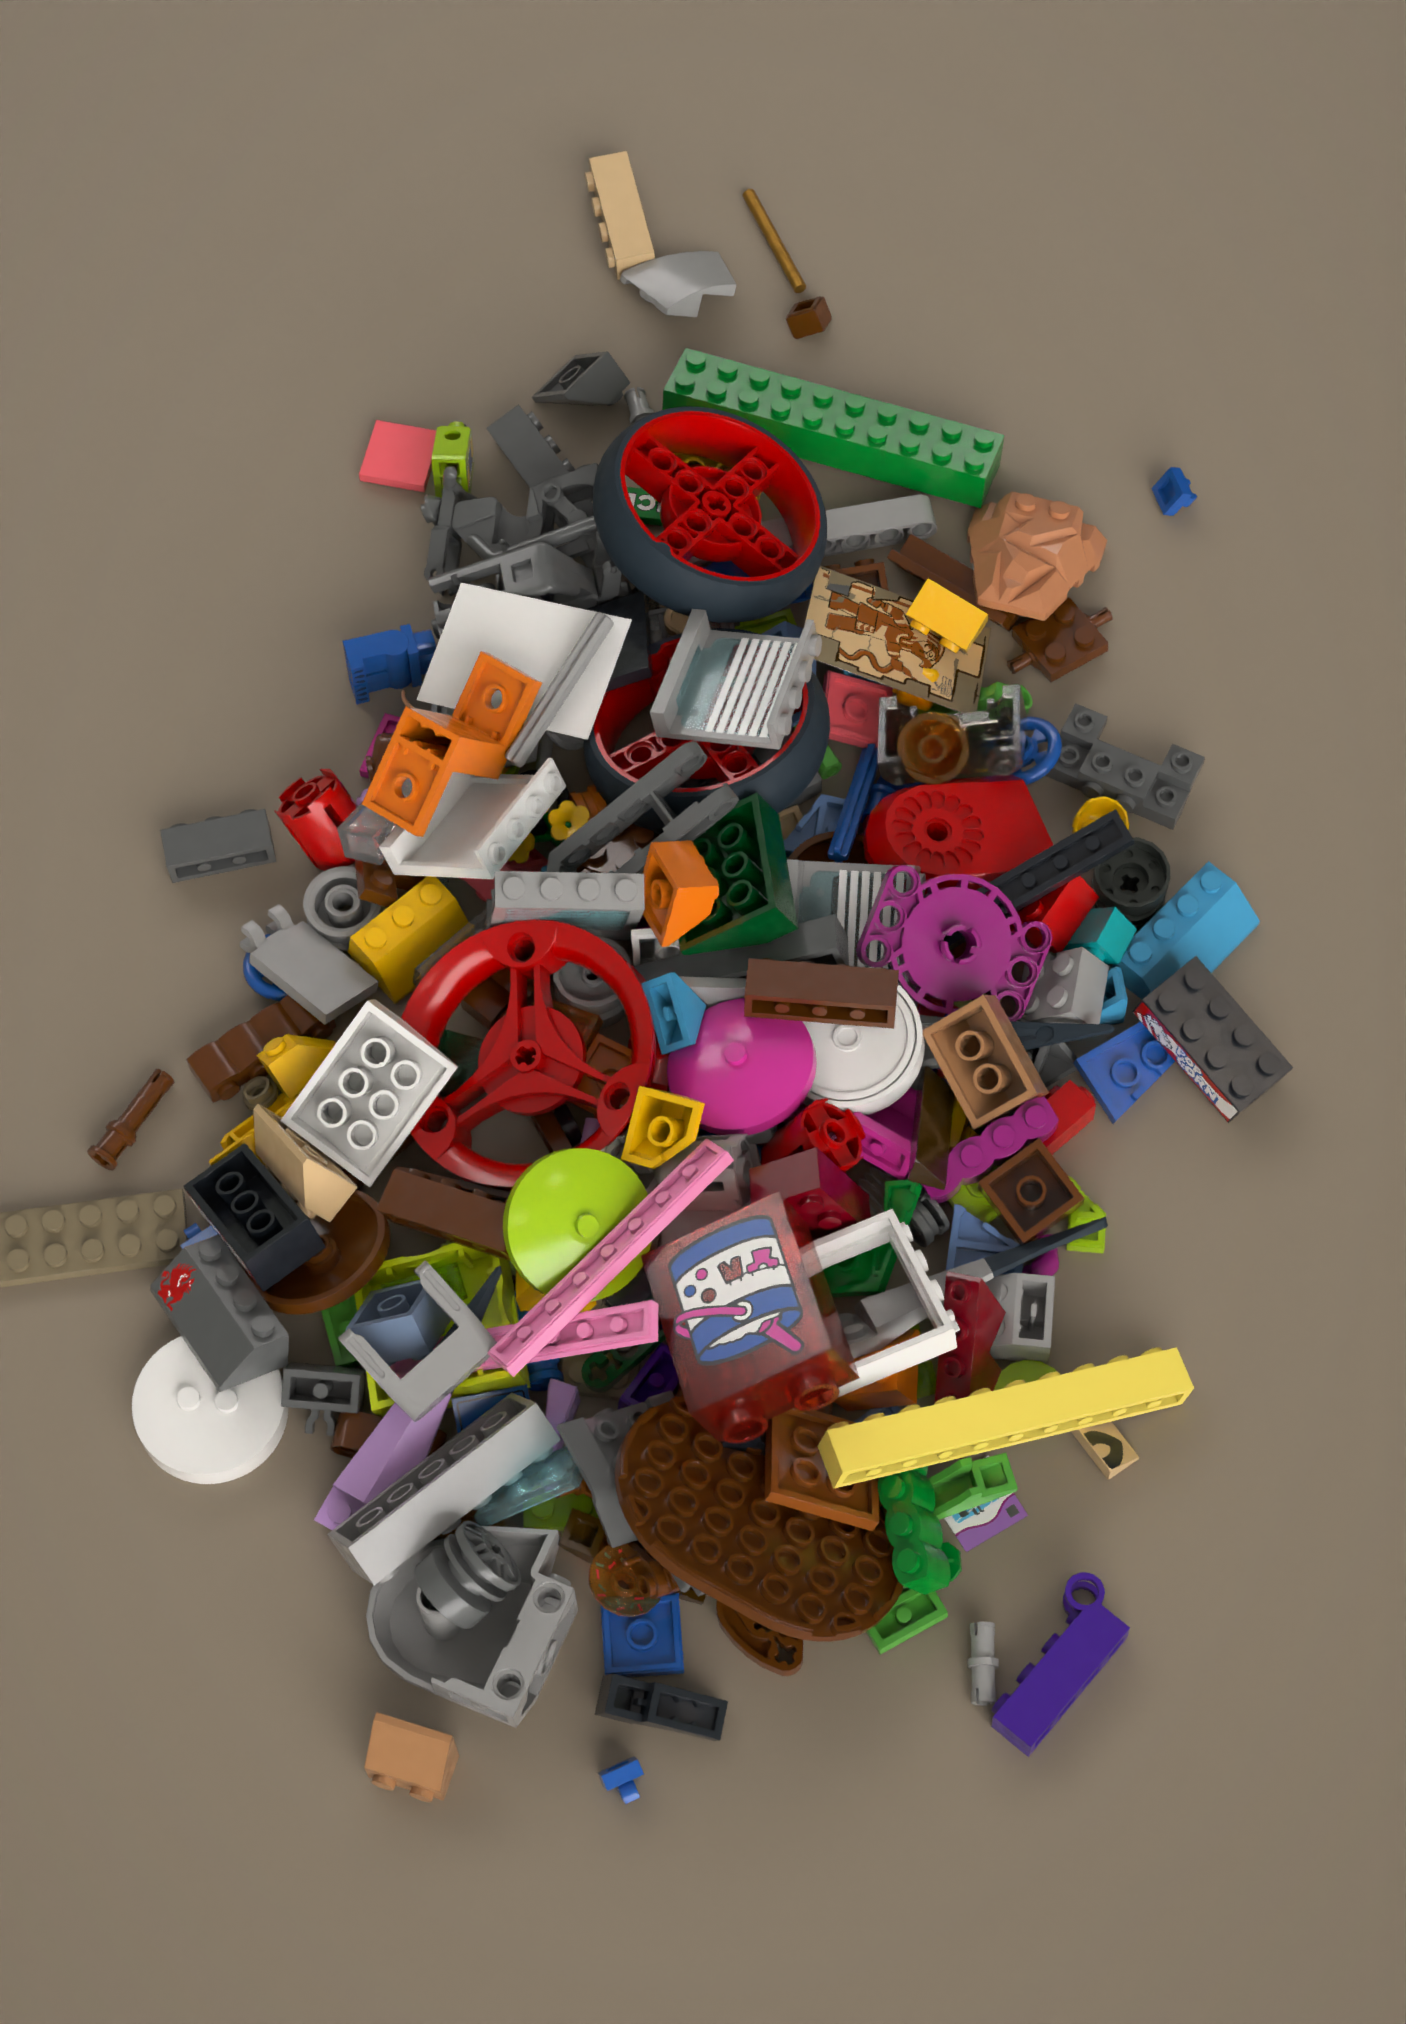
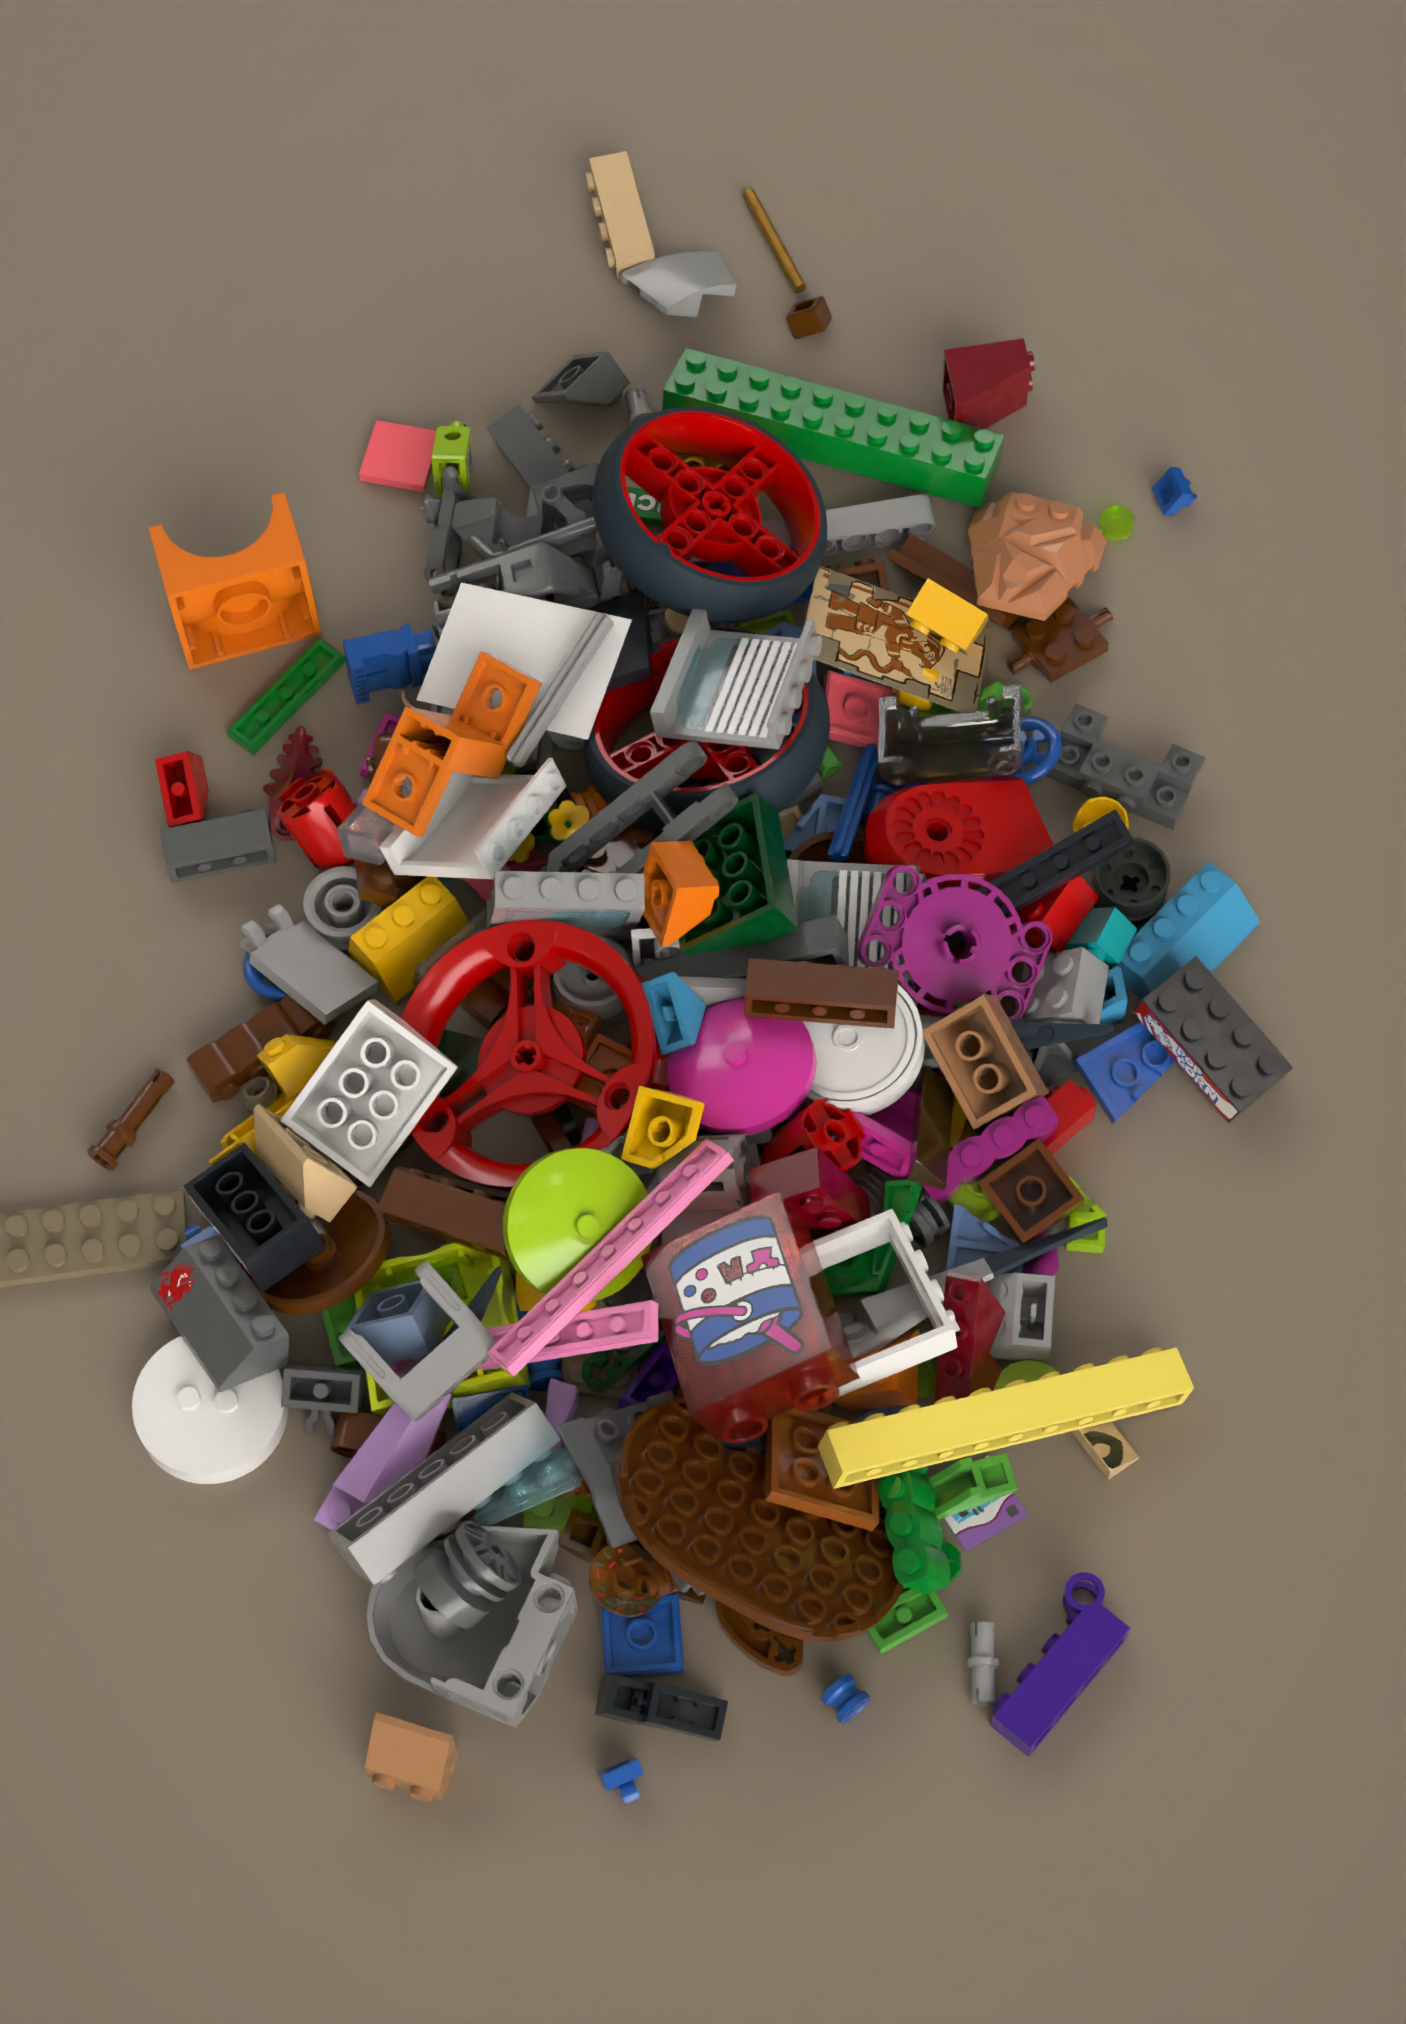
(183, 787): none -> red slope
(239, 599): none -> orange piece
(286, 696): none -> green tile
(295, 765): none -> dark red plant
(845, 1698): none -> blue wheel
(934, 747): clear orange cone -> none
(986, 381): none -> dark red slope
(1116, 523): none -> clear neon green tile

